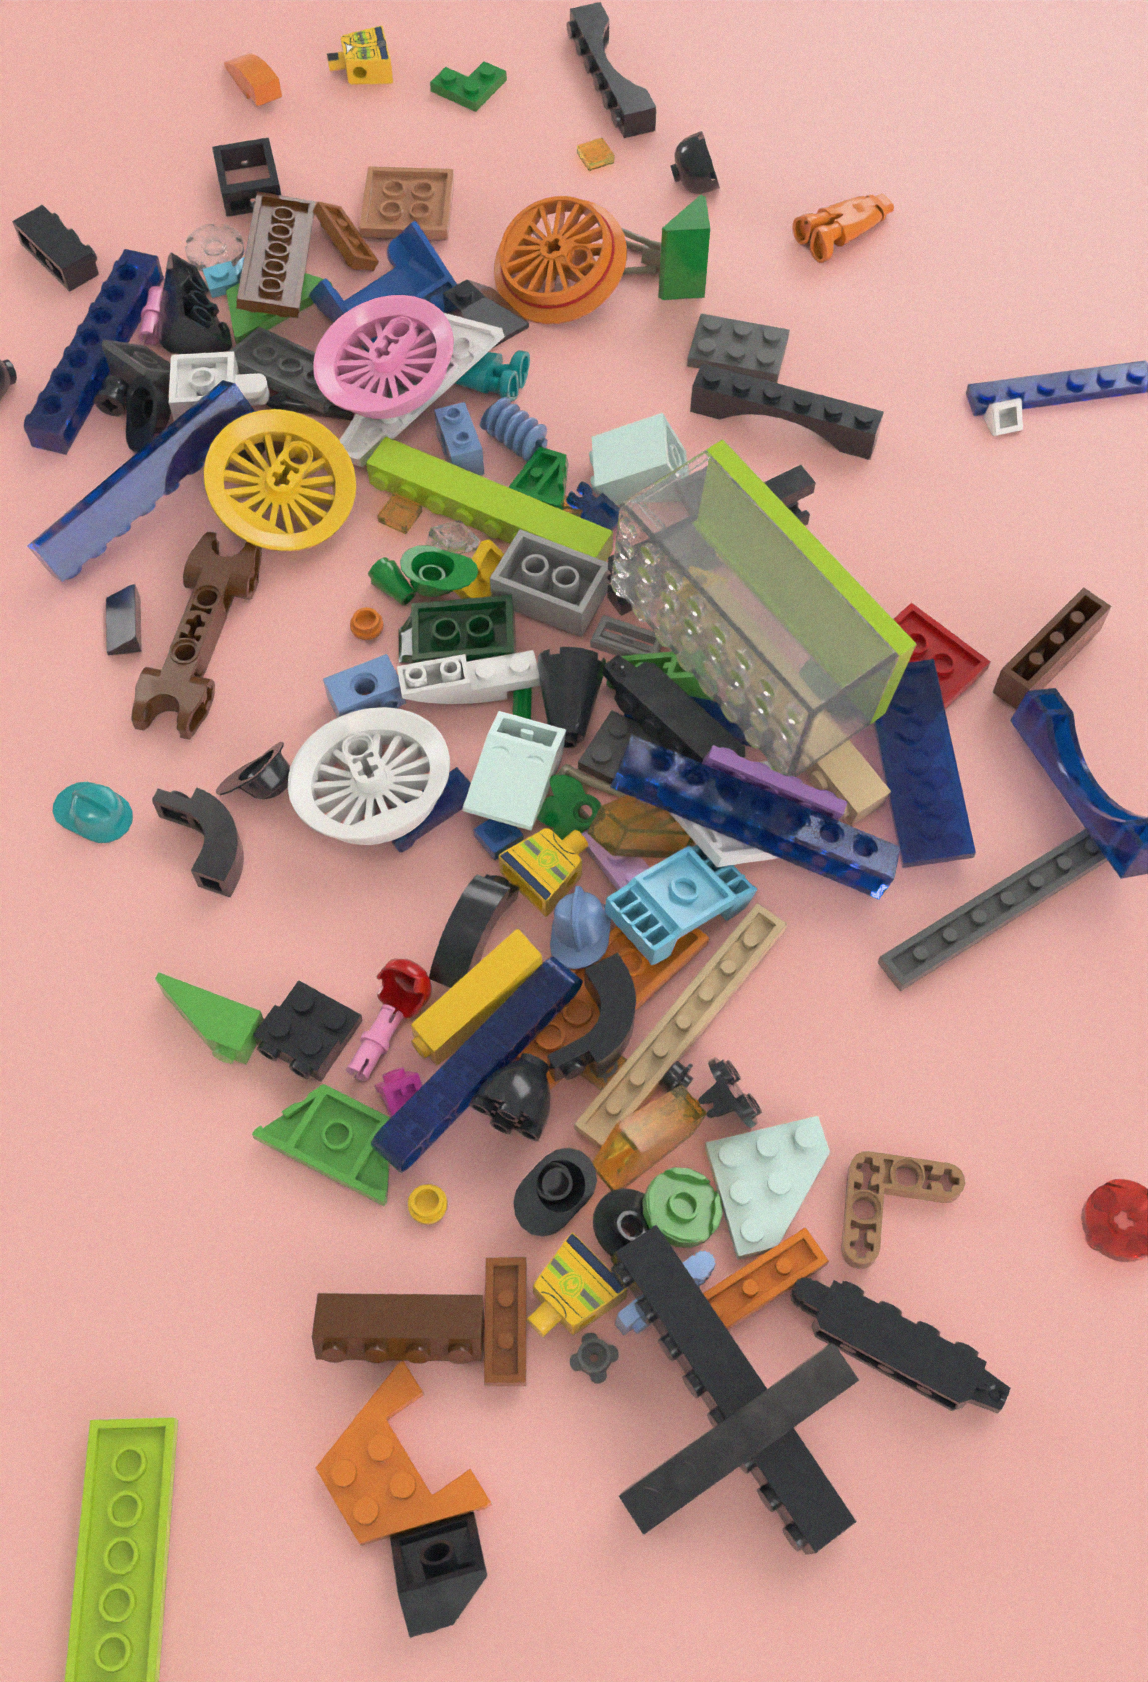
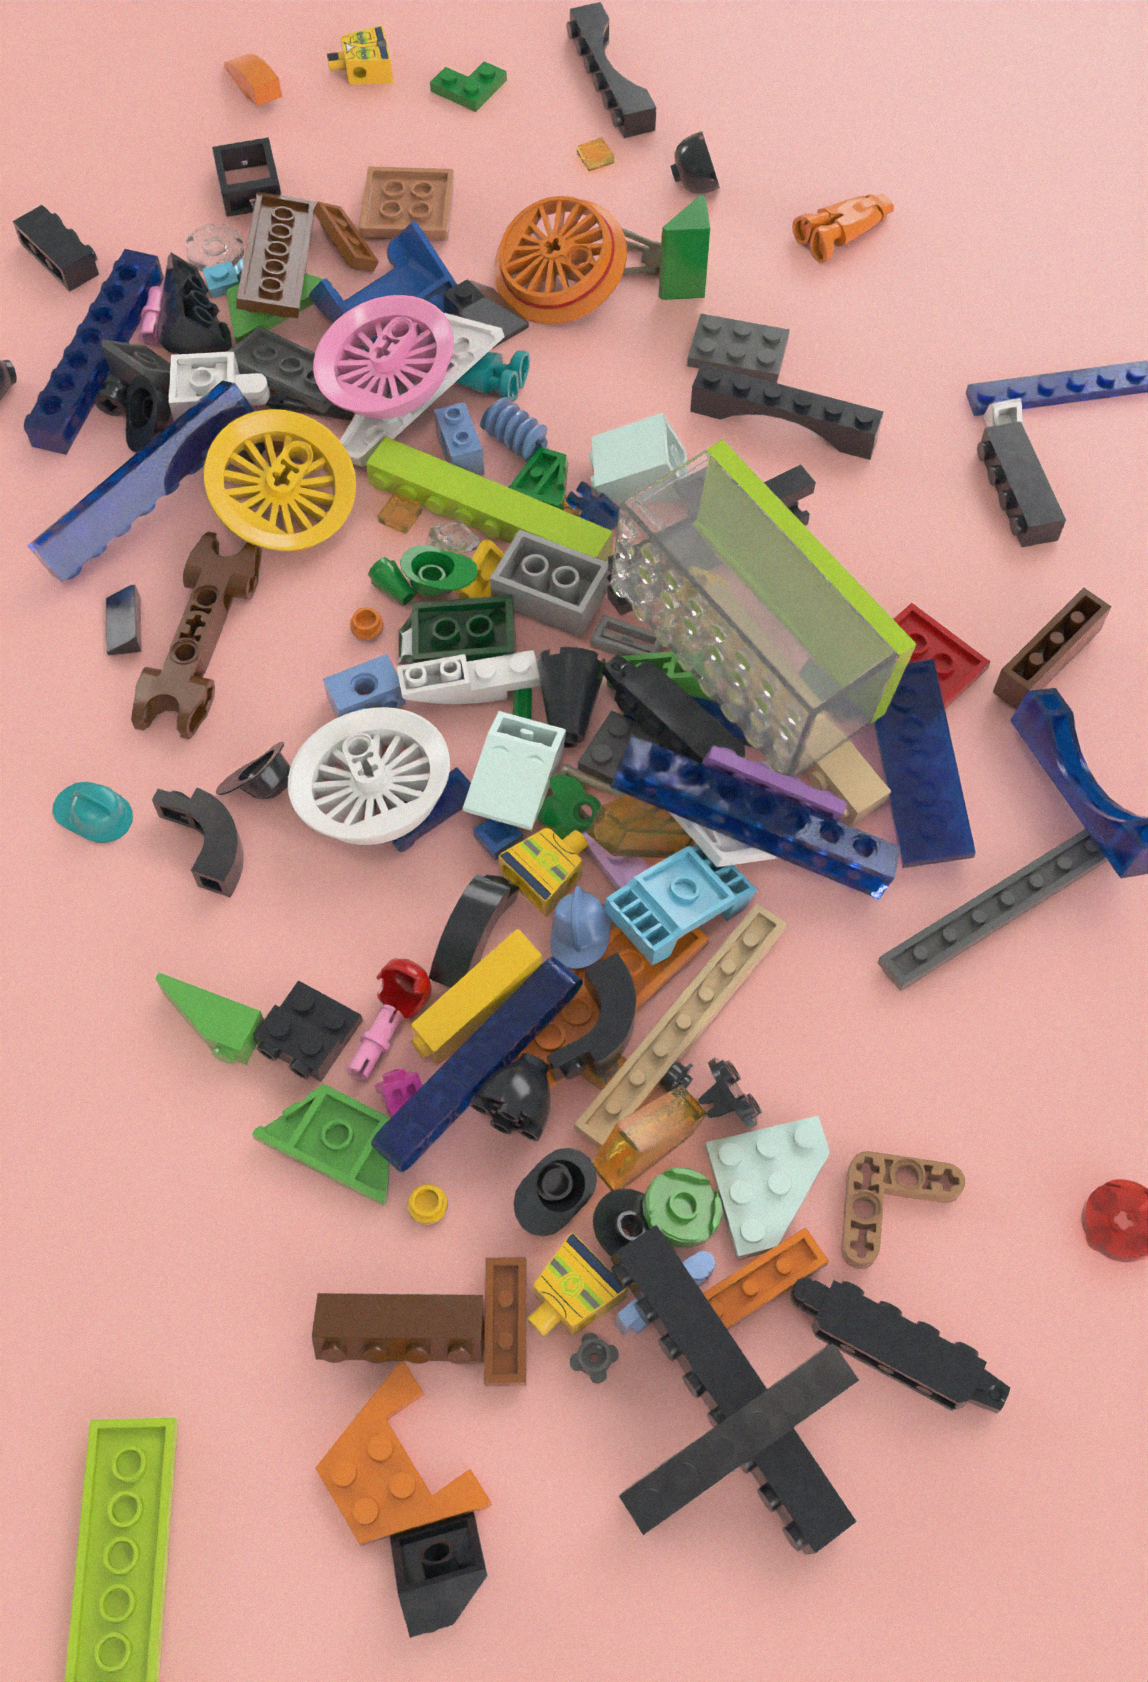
(1021, 484): none -> brick

